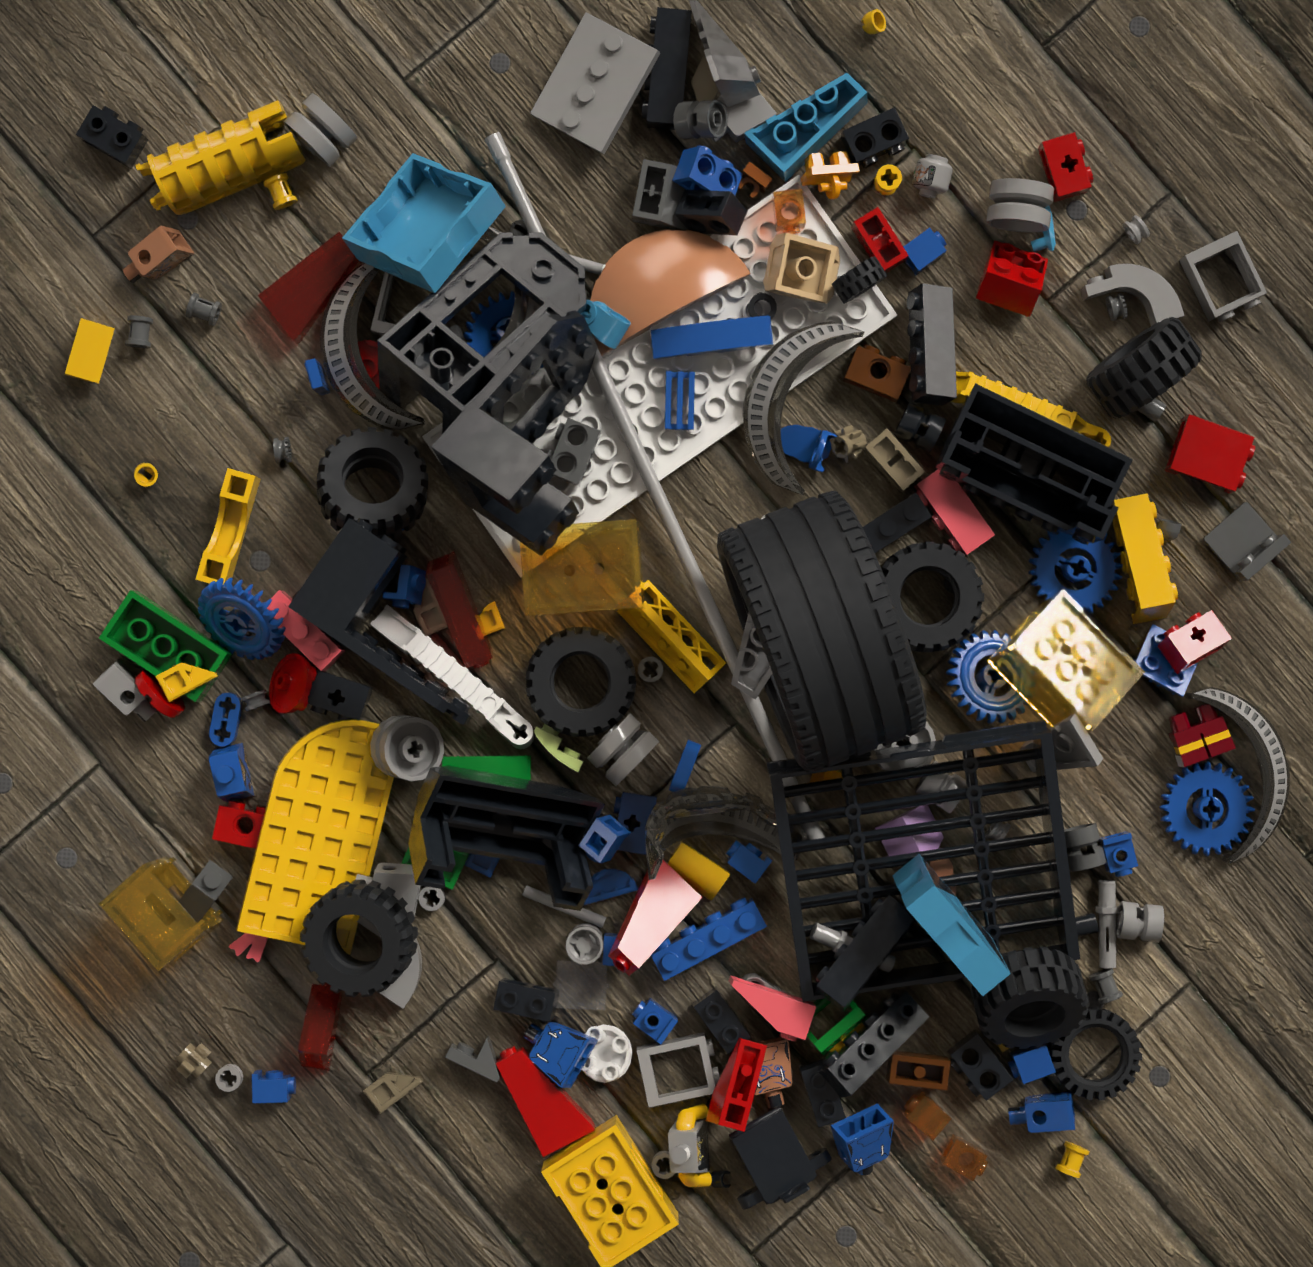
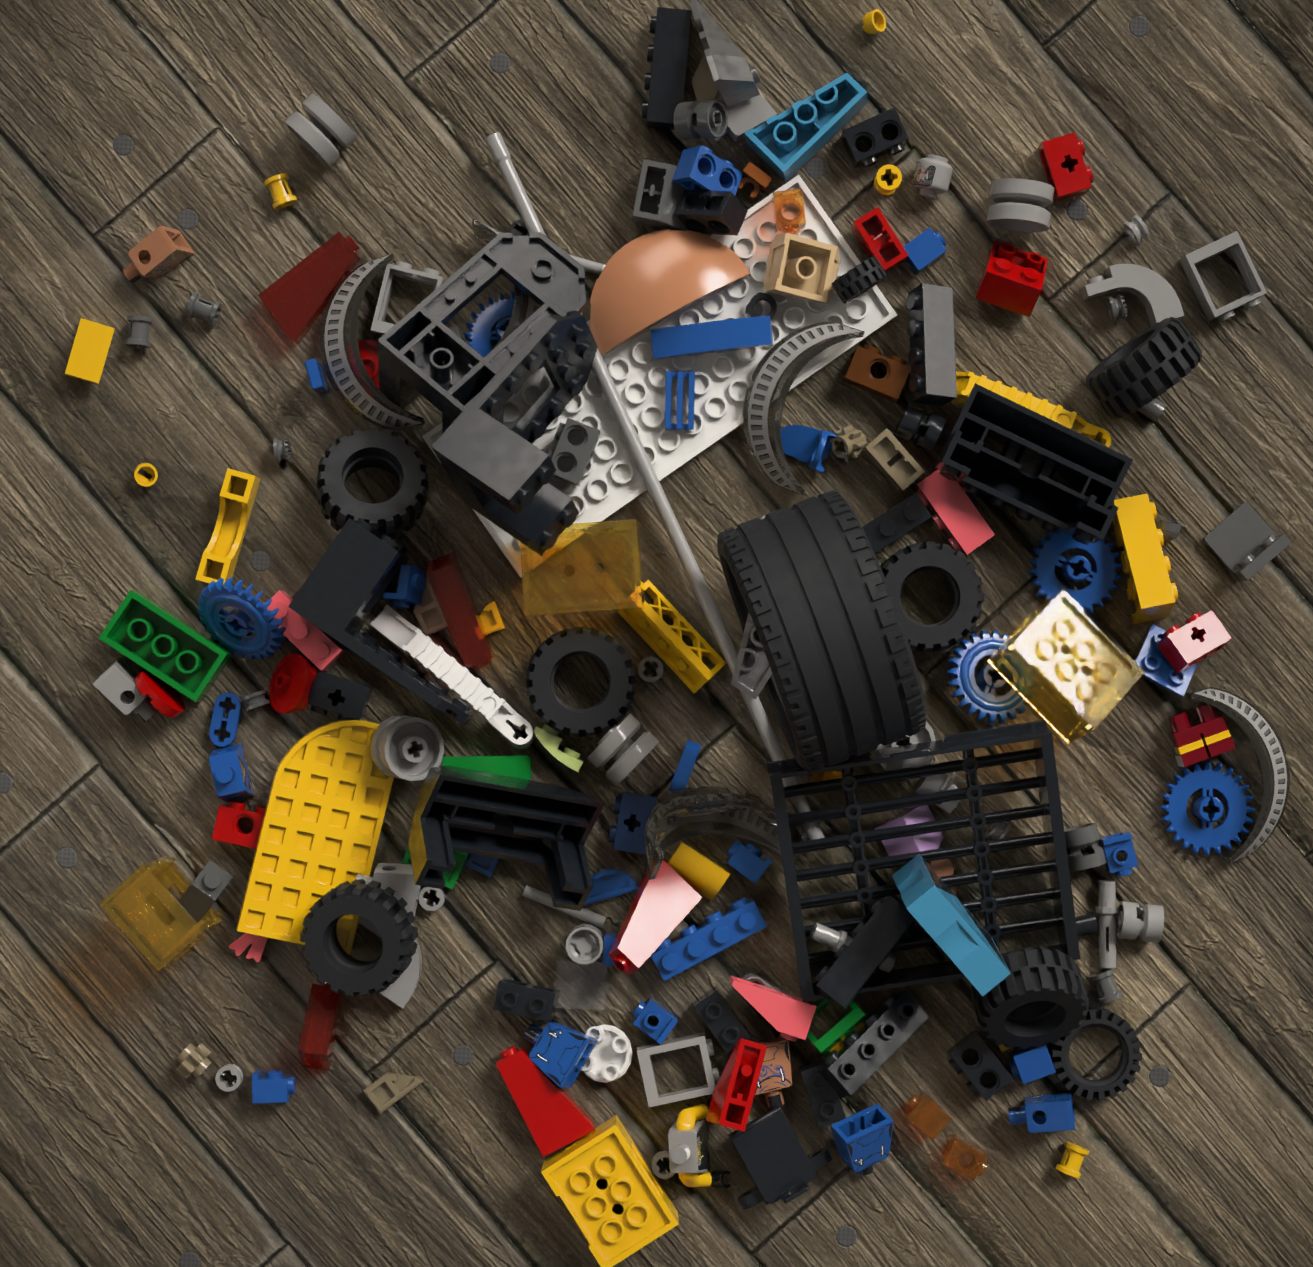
(112, 136): black brick -> none
(183, 679): yellow tile -> none
(222, 161): yellow piece -> none
(424, 222): dark azure tile -> none
(482, 1064): dark grey slope -> none
(595, 83): light grey plate -> none
(603, 829): blue brick -> none
(605, 323): dark azure piece -> none
(830, 177): light orange hips -> none
(918, 1070): reddish brown brick -> none
(1048, 240): dark azure bar -> none
(1071, 745): light grey wing -> none
(1211, 453): red panel -> none

